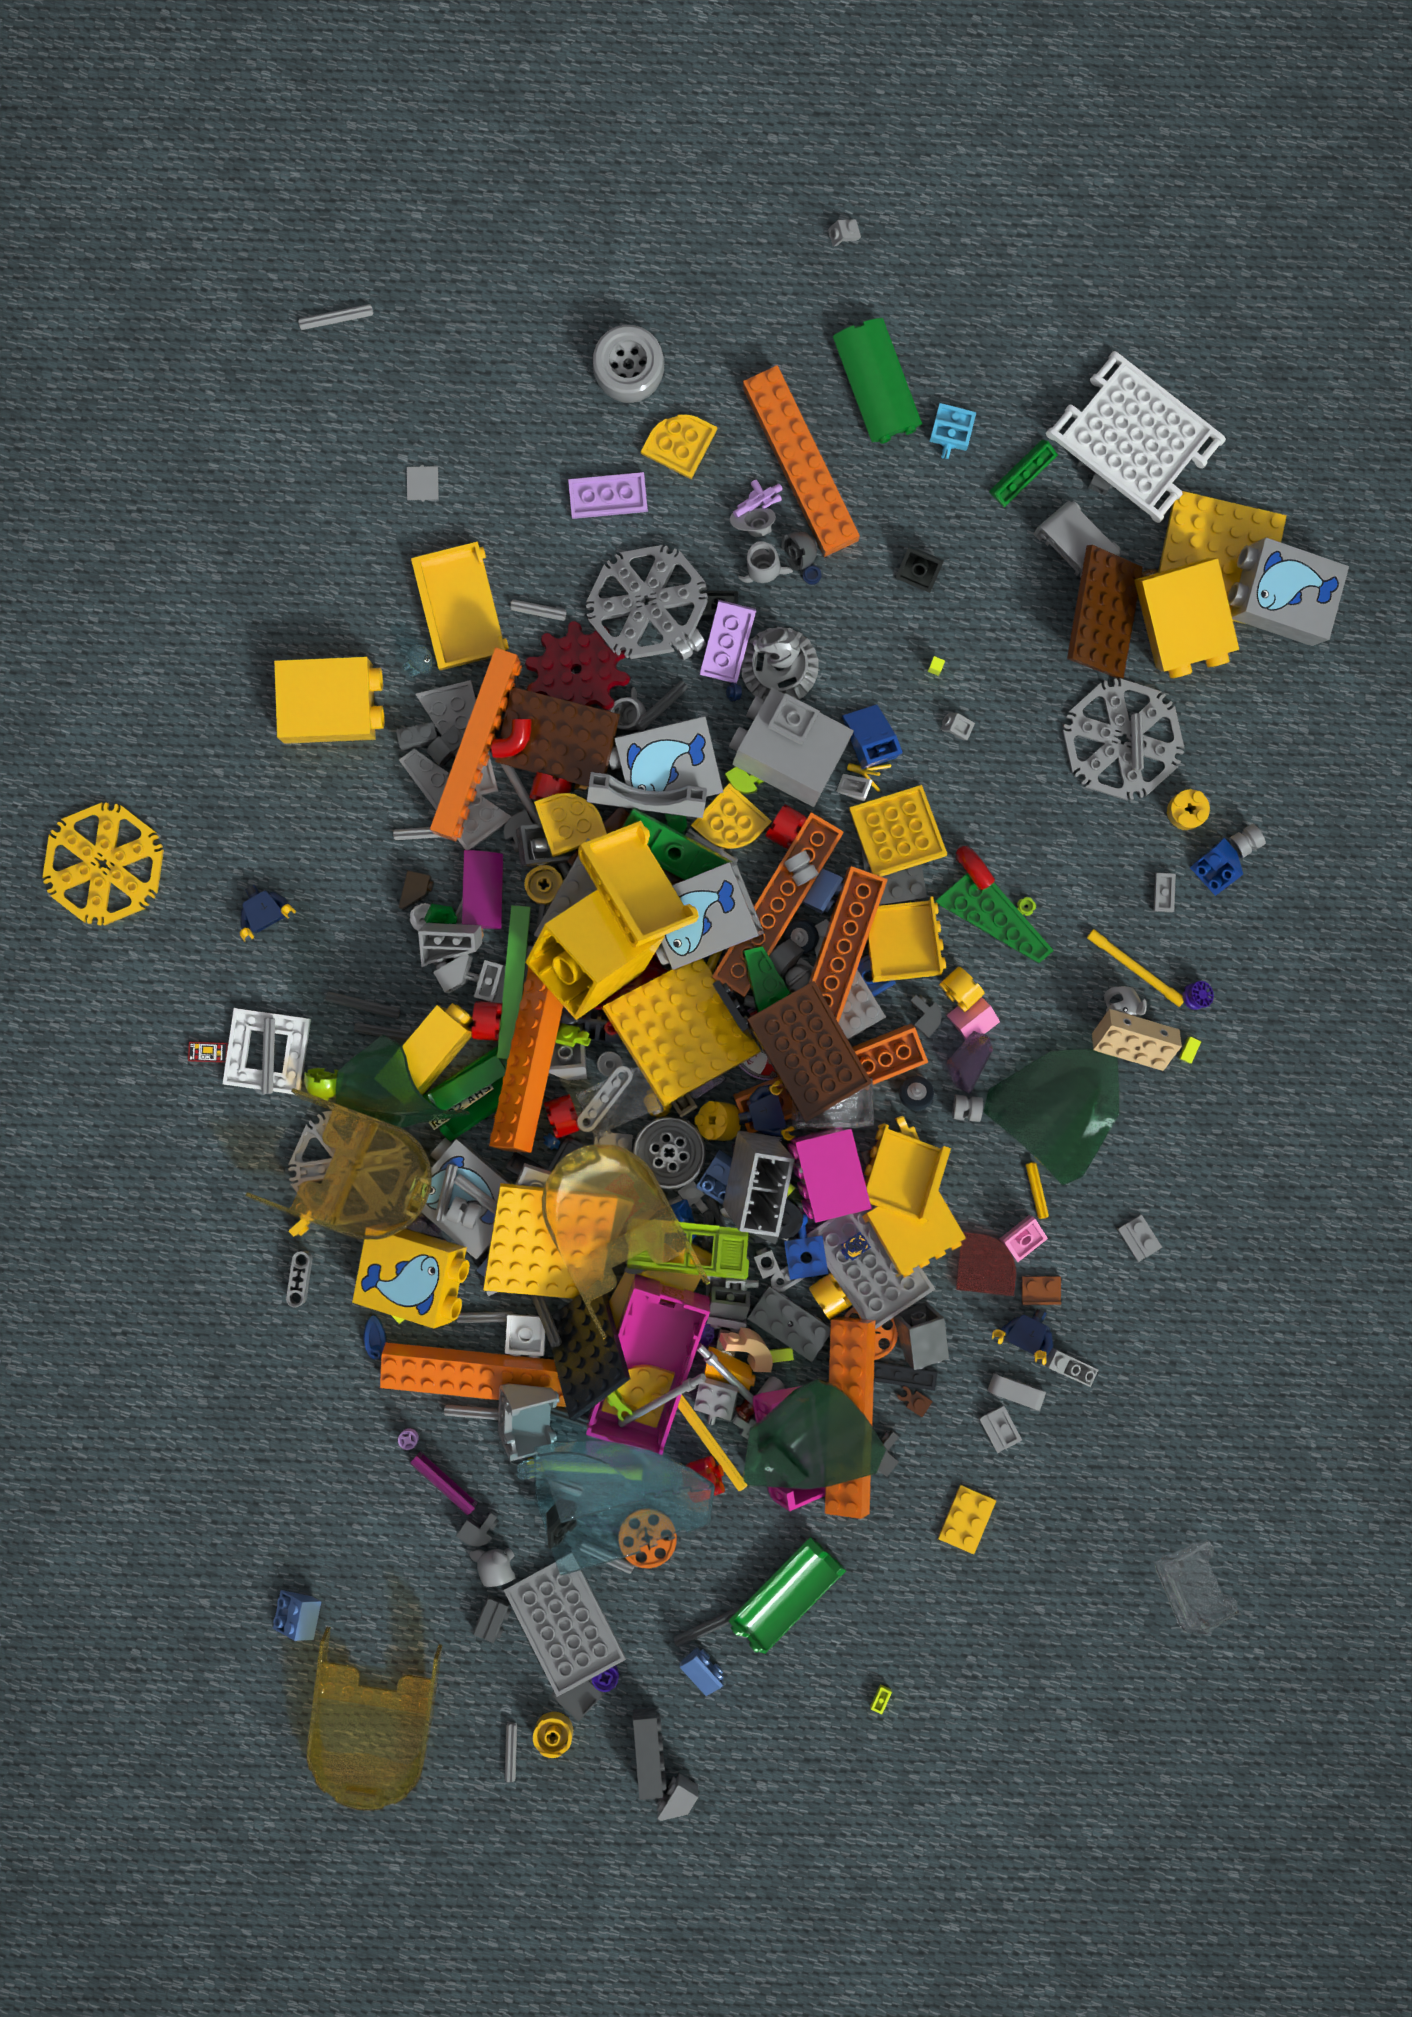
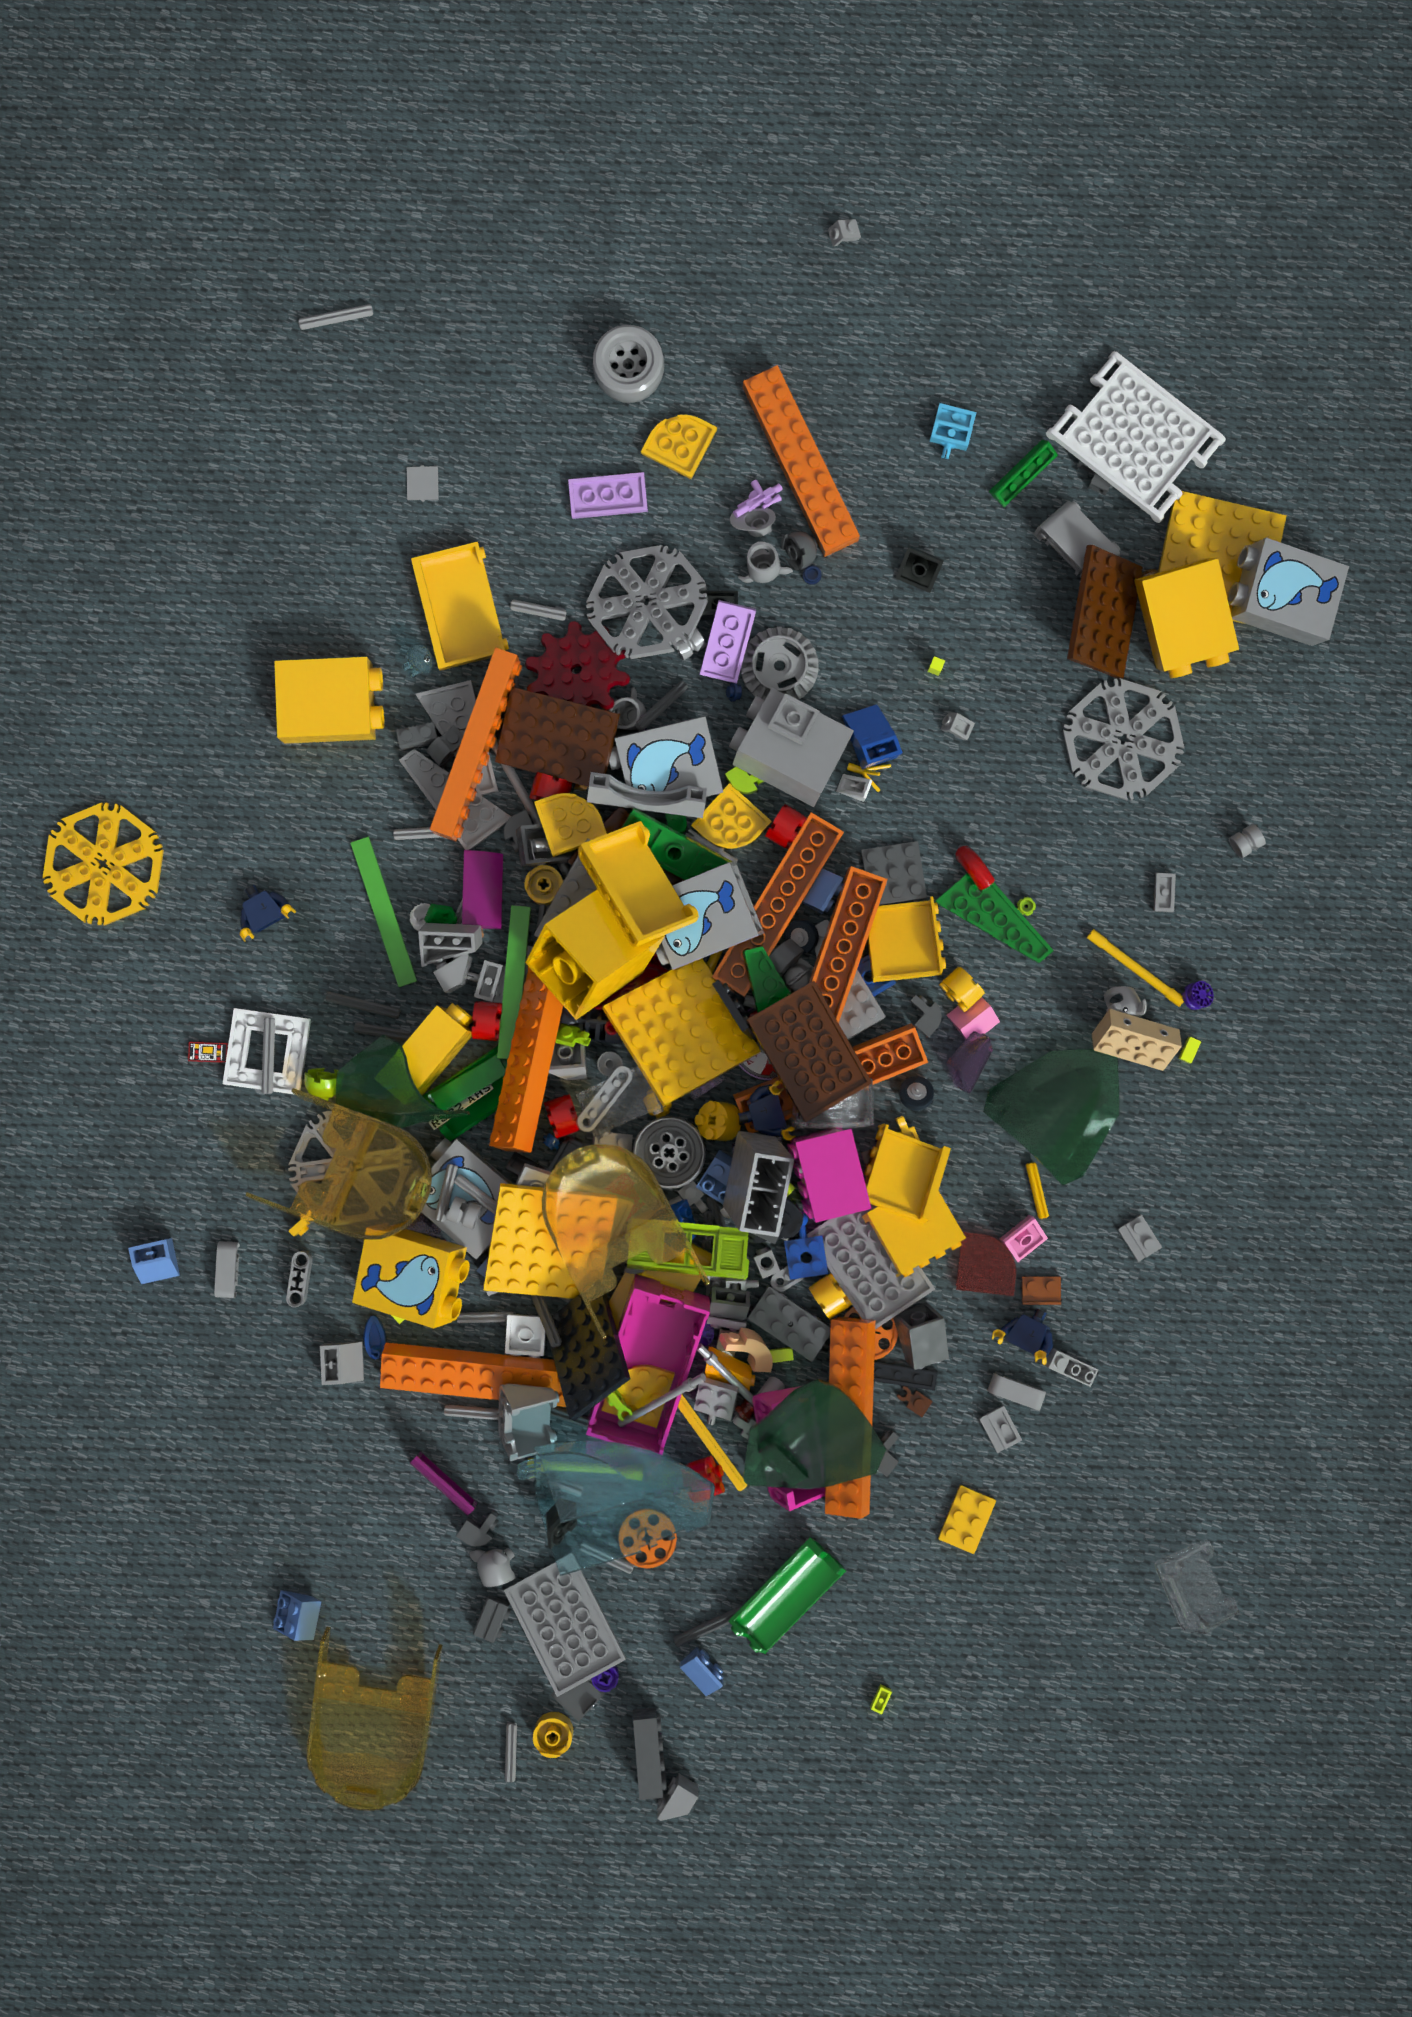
(154, 1261): none -> medium blue slope
(226, 1269): none -> light grey beam
(341, 1362): none -> light grey slope
(384, 912): none -> bright green tile
(406, 1442): lavender wheel -> none
(415, 889): dark brown slope -> none
(515, 742): red cylinder -> none
(684, 1105): dark tan slope -> none
(781, 645): light grey helmet -> none
(800, 867): light grey wheel -> none
(855, 1246): clear blue brick -> none
(877, 380): green cylinder -> none
(898, 831): yellow plate -> none
(967, 1108): light grey wheel -> none
(1137, 741): light grey axle -> none
(1183, 819): yellow brick -> none
(1218, 867): blue slope -> none

